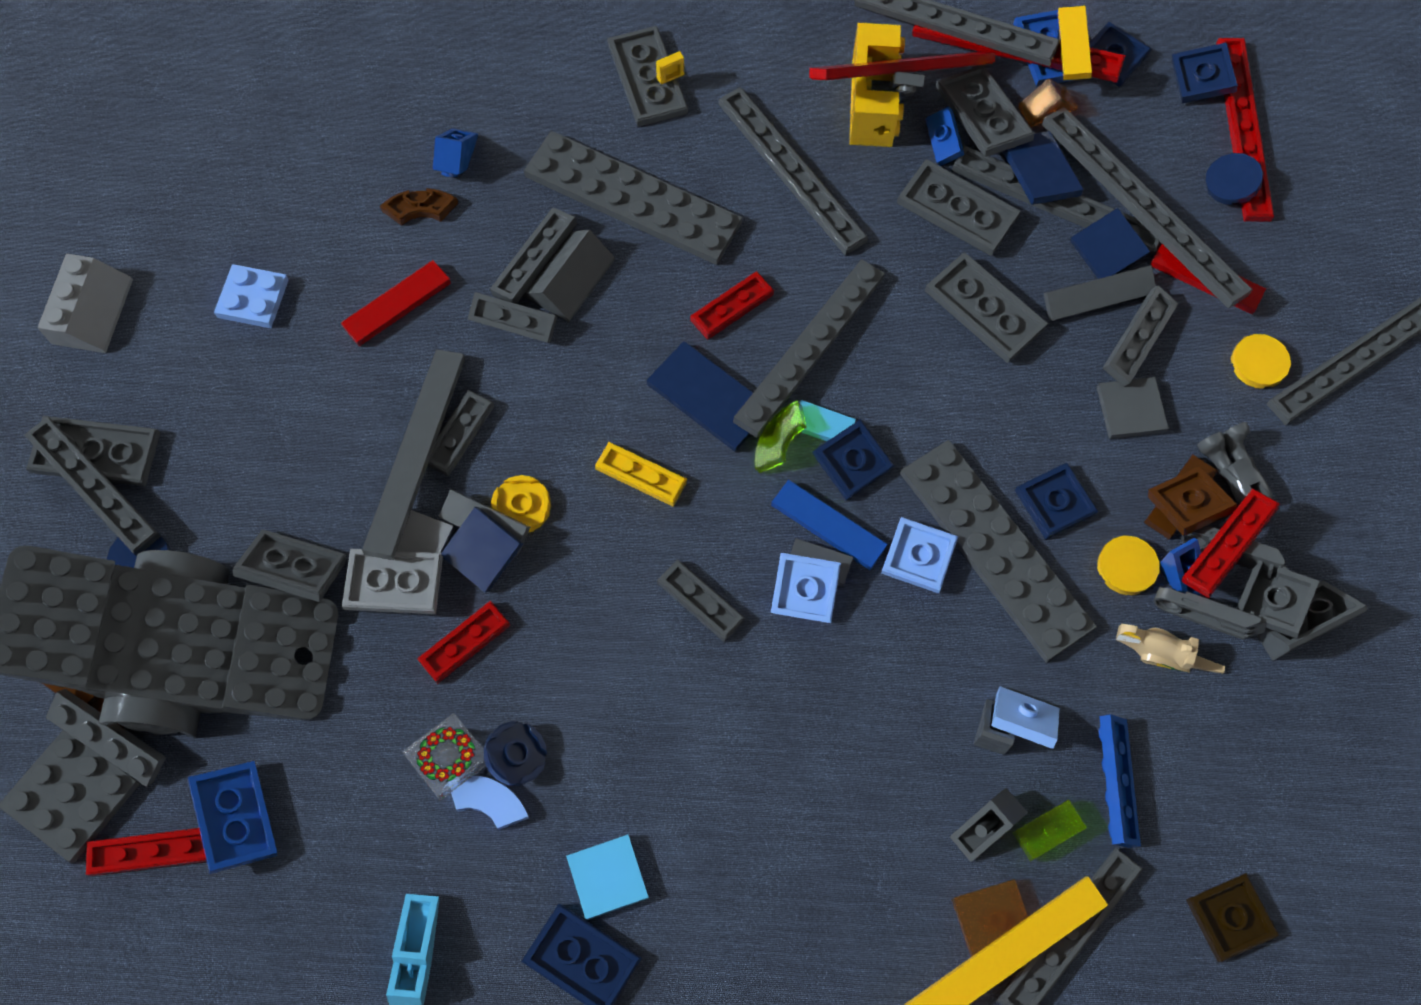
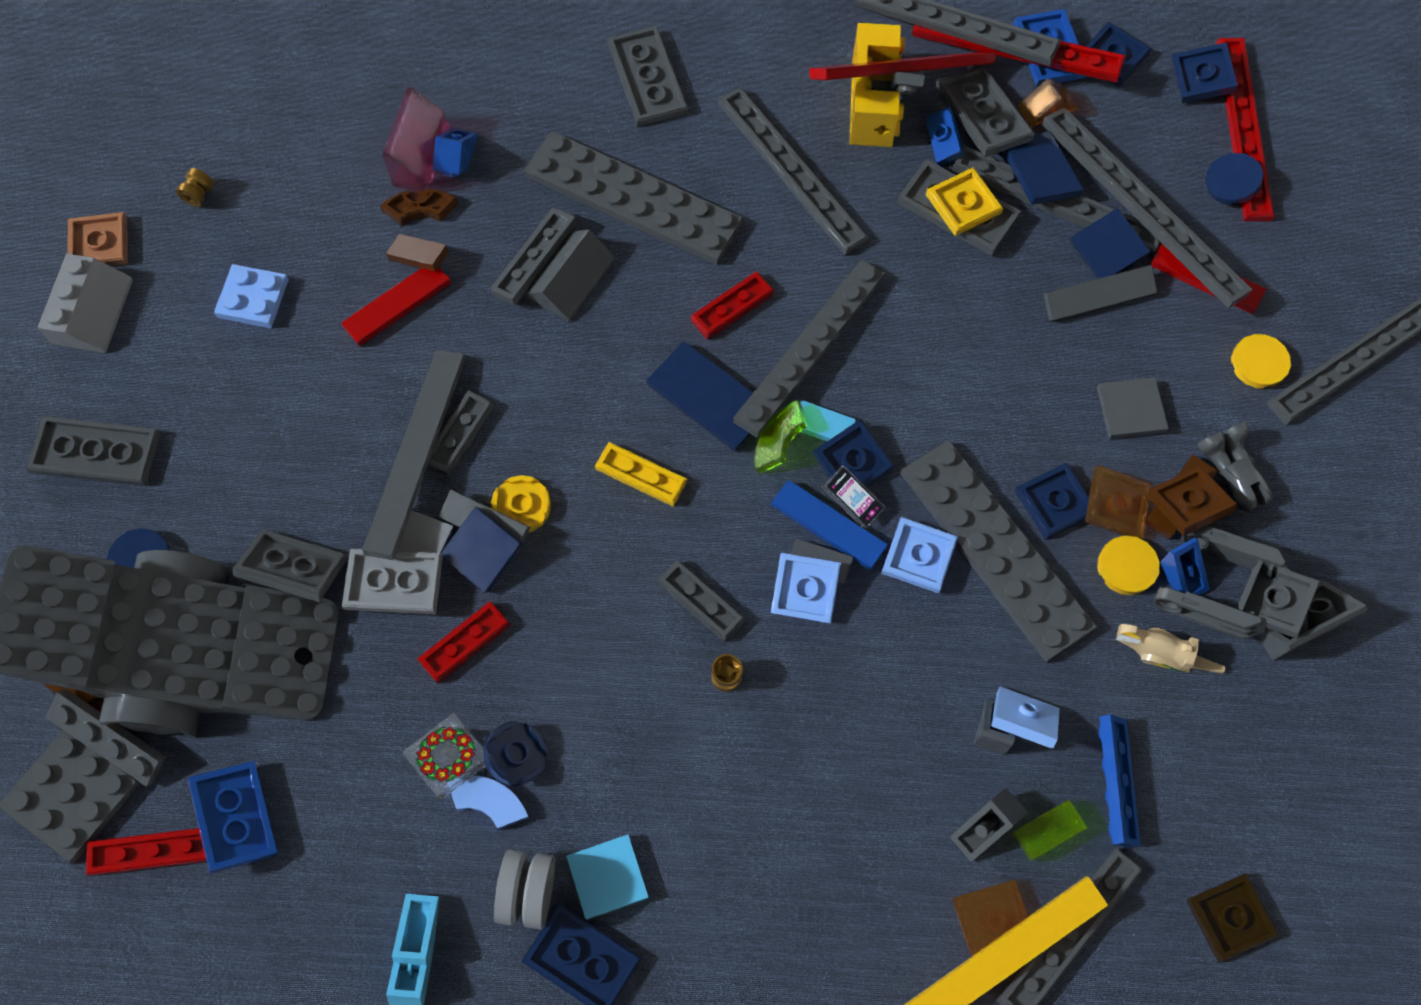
(92, 486): dark grey tile -> none
(100, 238): none -> nougat tile
(195, 187): none -> pearl gold wheel
(412, 141): none -> clear pink slope
(417, 252): none -> tile
(512, 317): dark grey plate -> none
(524, 889): none -> light grey wheel
(670, 67): yellow tile -> none
(726, 666): none -> pearl gold wheel
(853, 497): none -> tile
(964, 201): none -> yellow tile
(986, 307): dark grey plate -> none
(1074, 43): yellow tile -> none
(1117, 502): none -> clear orange plate
(1140, 336): dark grey plate -> none
(1230, 543): red tile -> none

